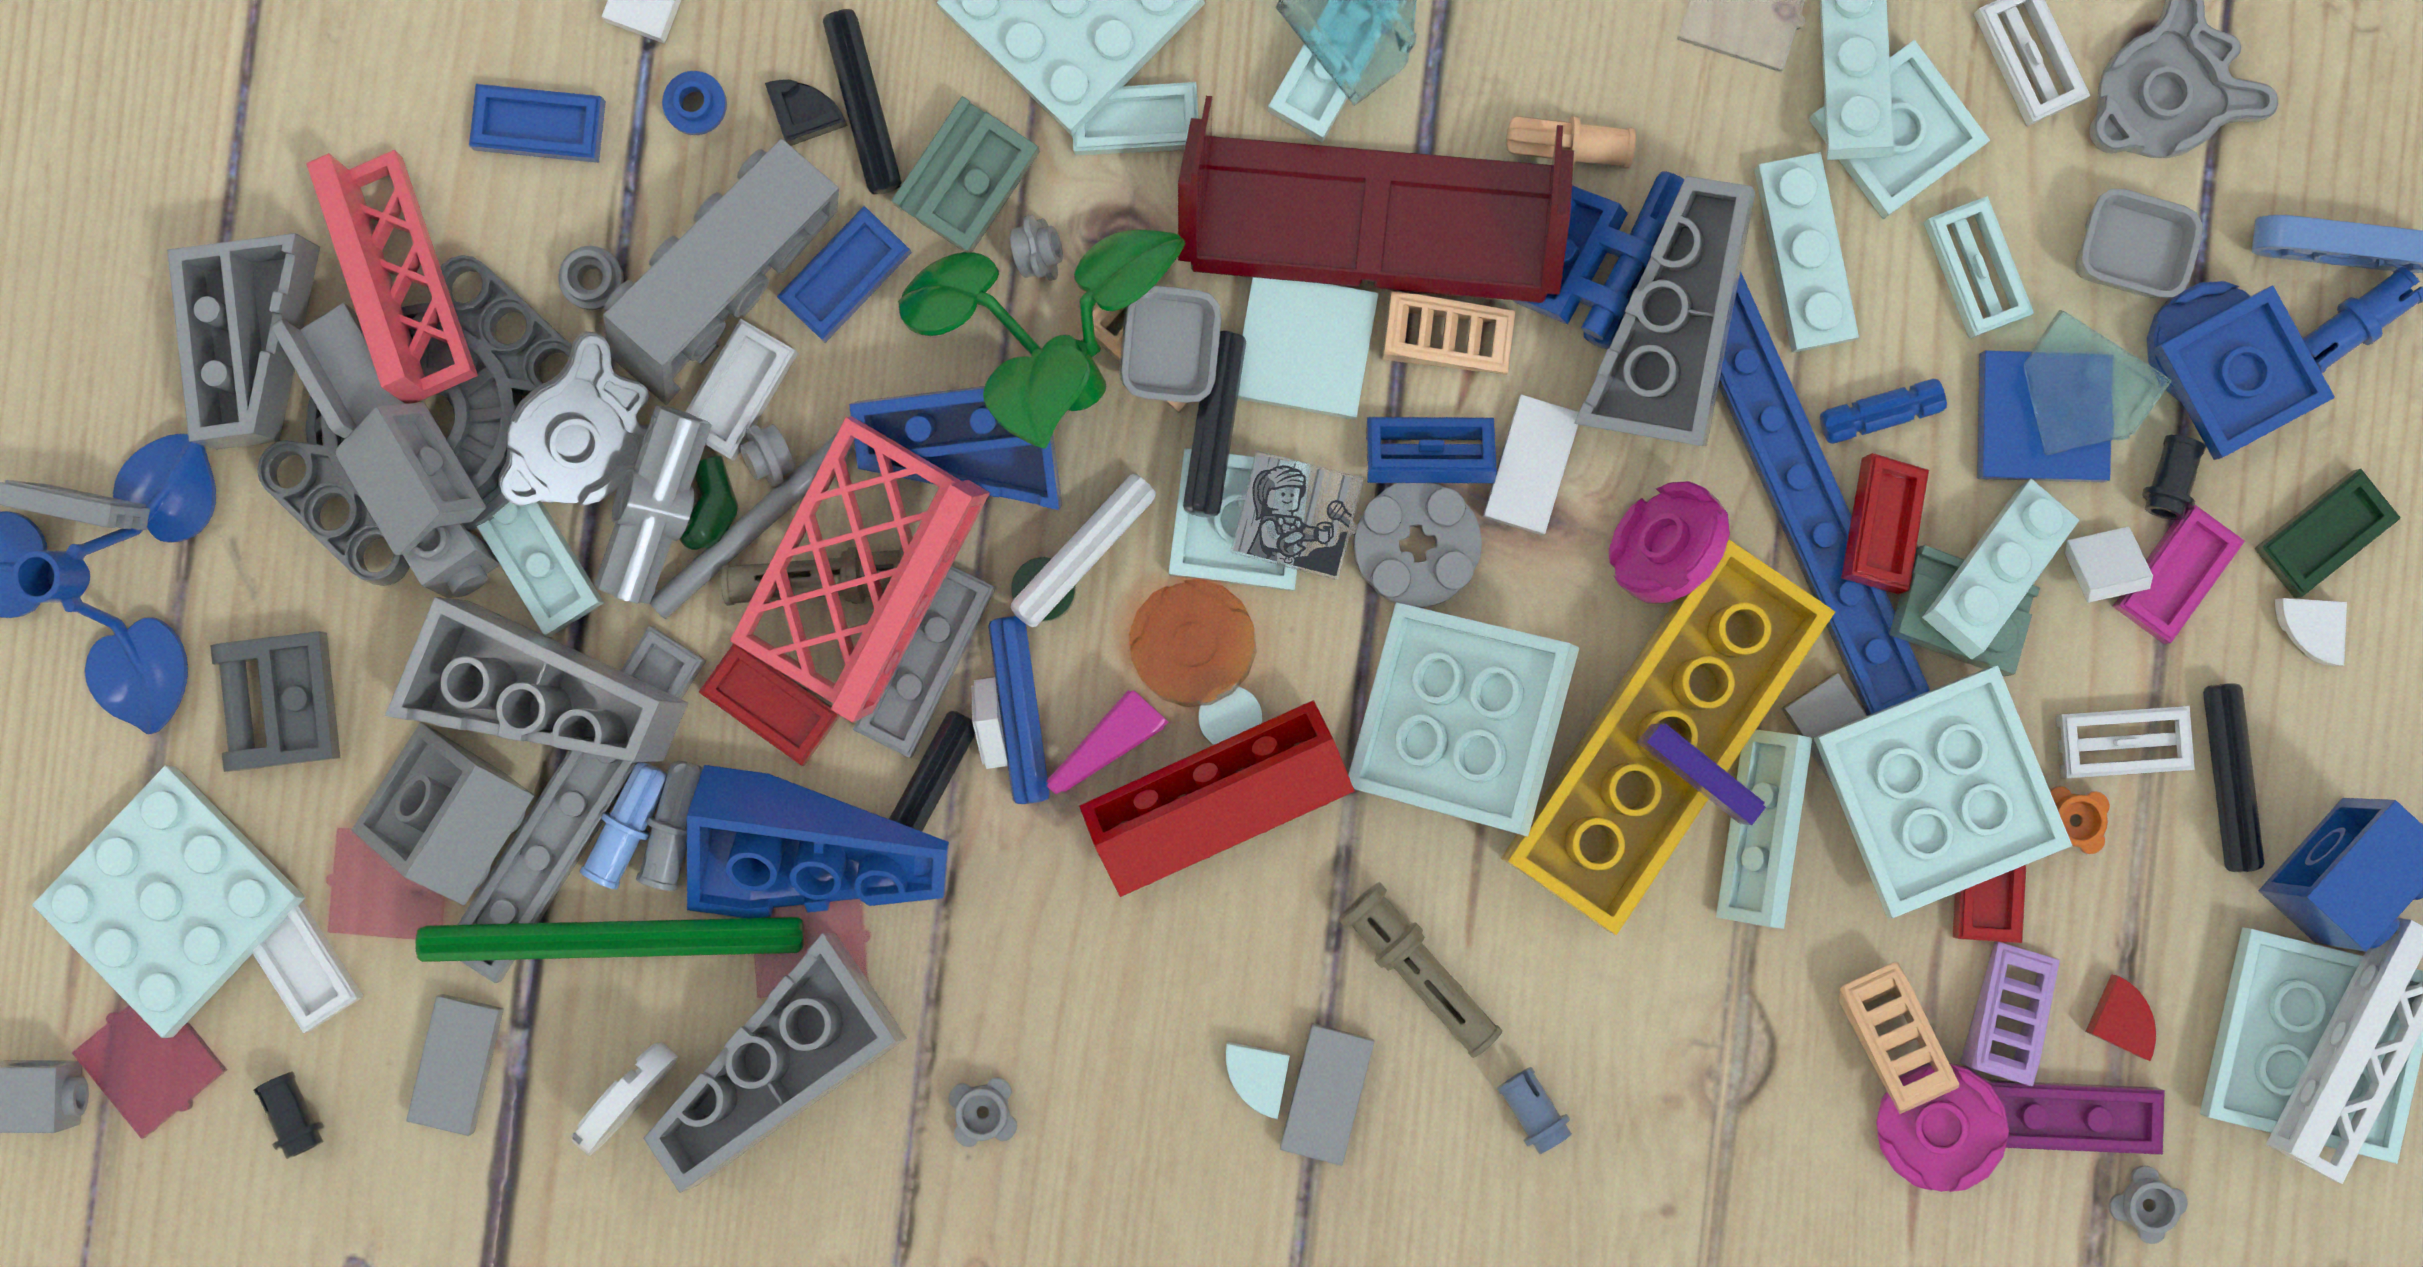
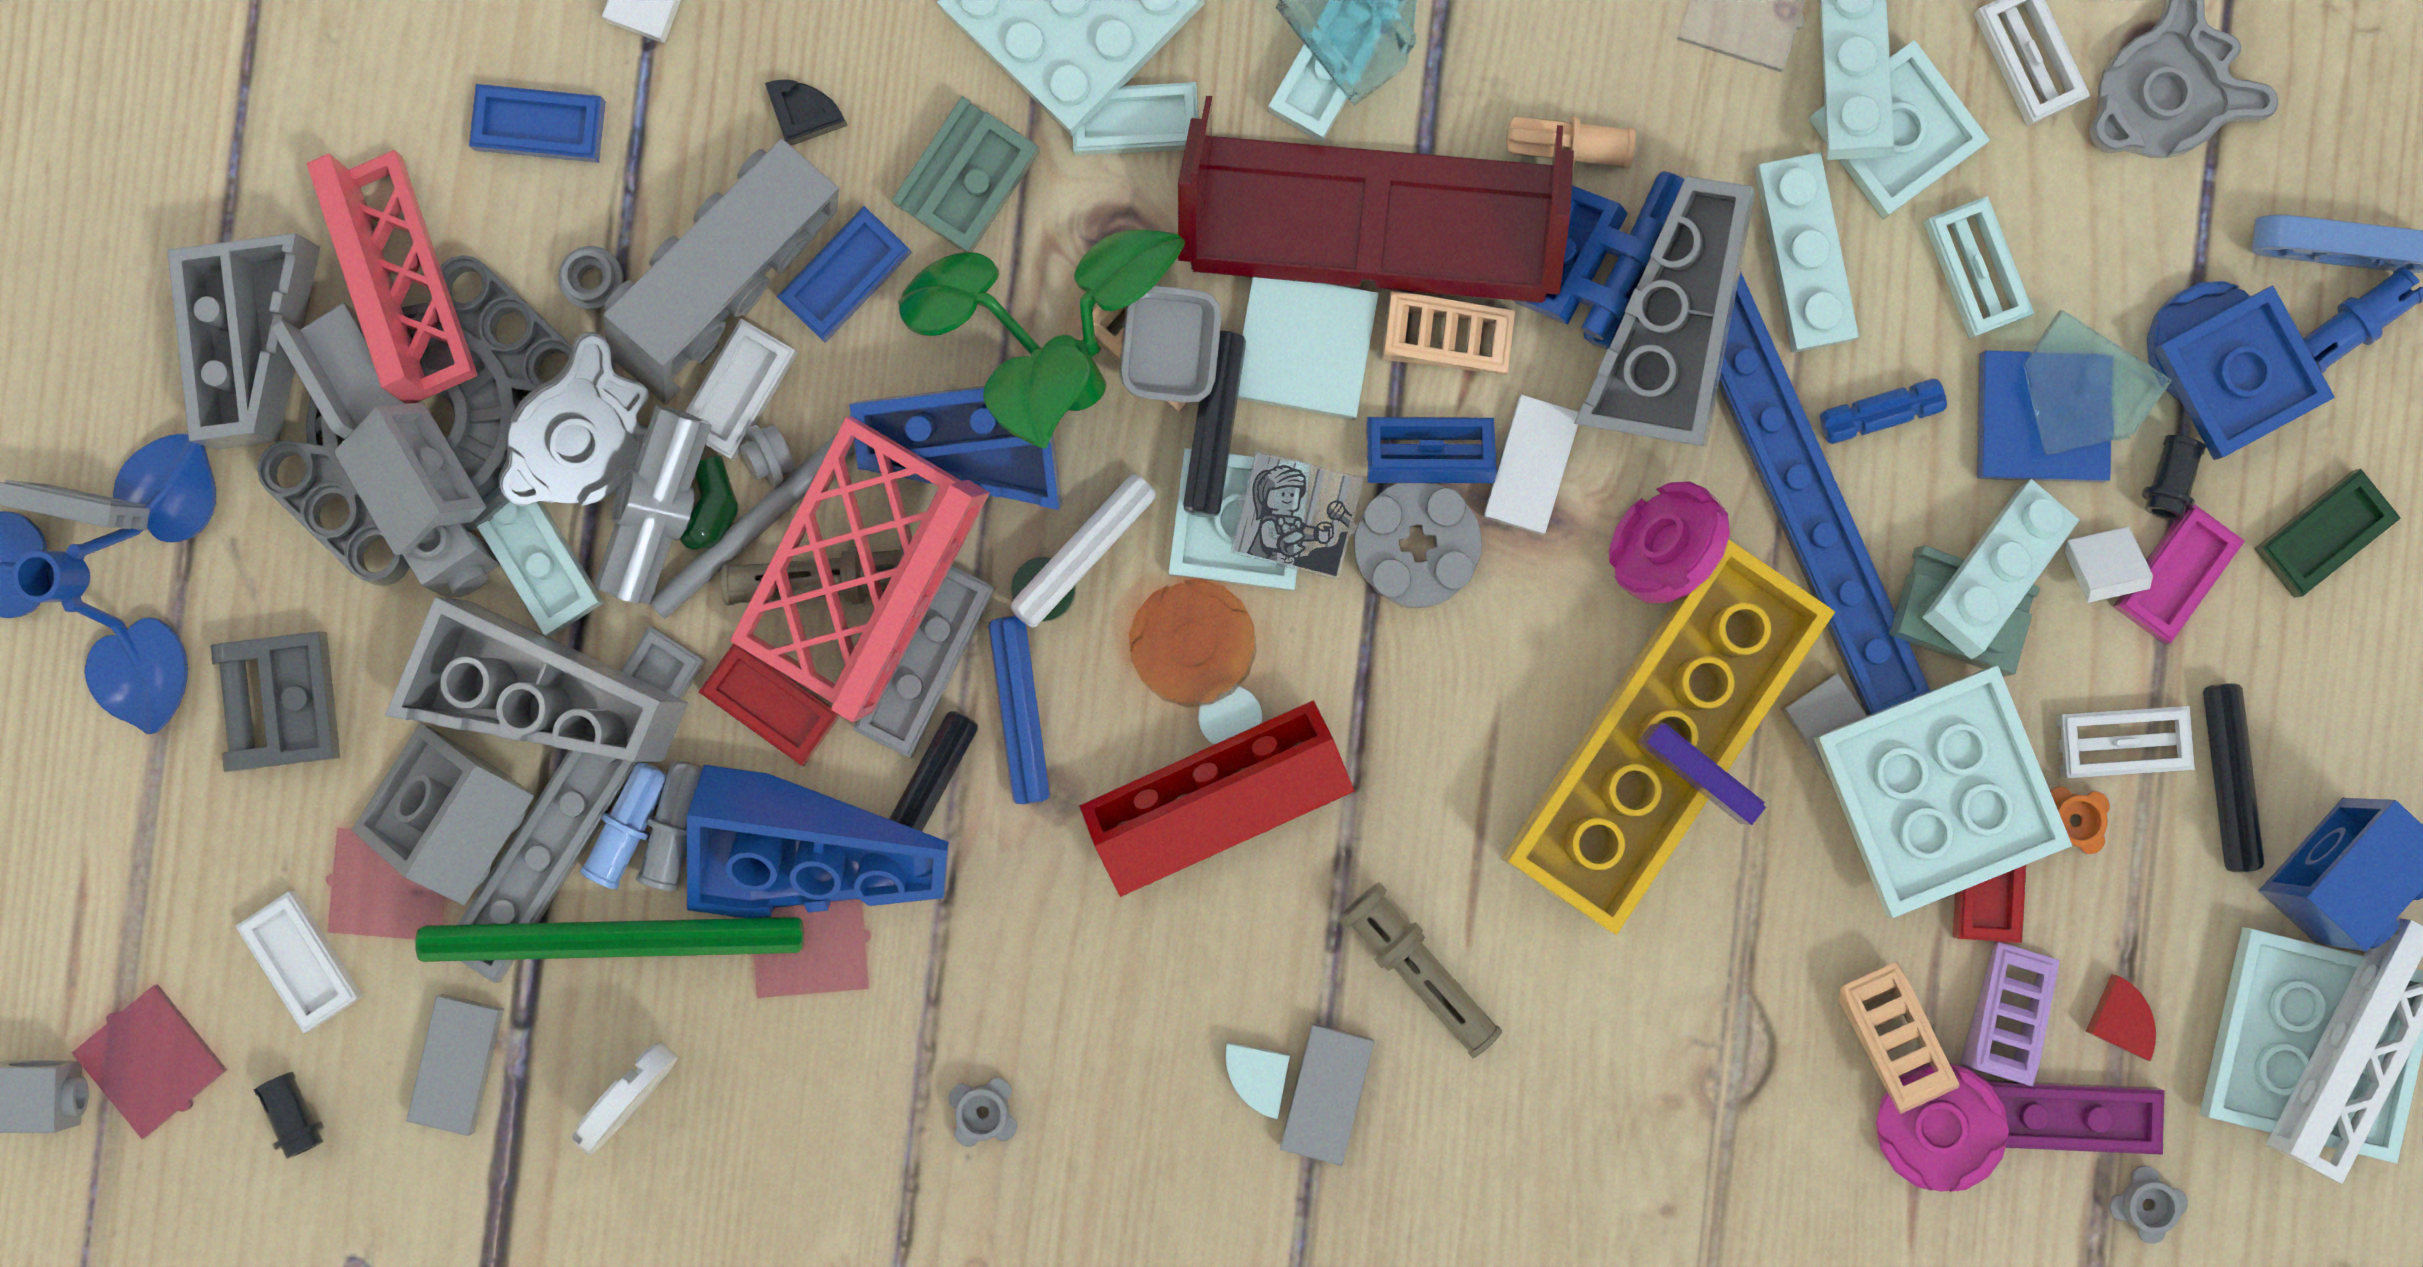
(168, 901): light aqua plate -> none
(705, 118): blue plate -> none
(794, 1050): light grey wedge -> none
(862, 101): black axle -> none
(988, 723): white tile -> none
(1036, 248): light grey plate -> none
(1120, 730): dark pink slope -> none
(1462, 717): light aqua plate -> none
(1535, 1111): sand blue pin -> none
(1763, 854): light aqua plate -> none
(1885, 524): red tile -> none
(2139, 244): light grey piece -> none
(2315, 627): white tile -> none

